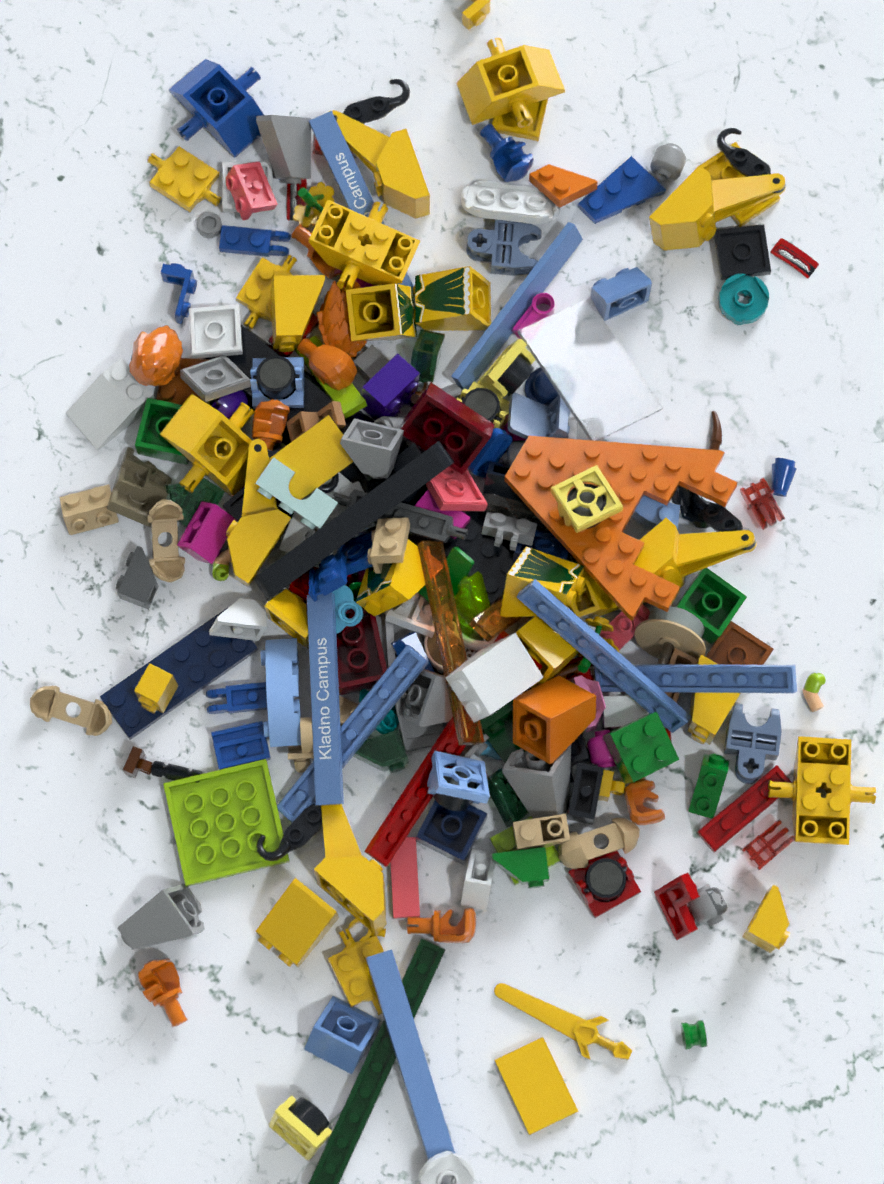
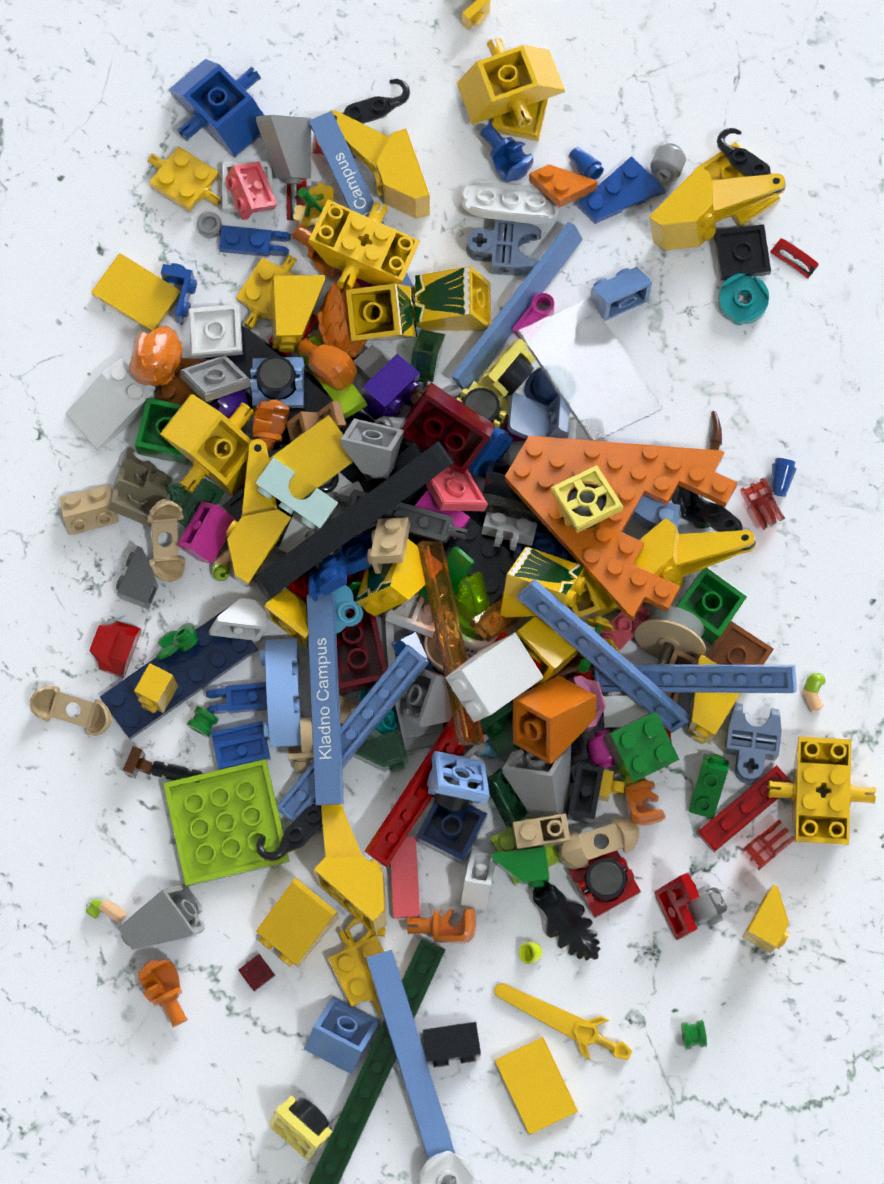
(106, 907): none -> light nougat arm
(114, 647): none -> red slope
(136, 292): none -> yellow tile
(171, 641): none -> green plate
(202, 722): none -> green wheel
(256, 972): none -> dark red tile
(452, 1043): none -> black brick
(530, 952): none -> neon yellow hinge
(566, 922): none -> black plant
(586, 164): none -> blue cone

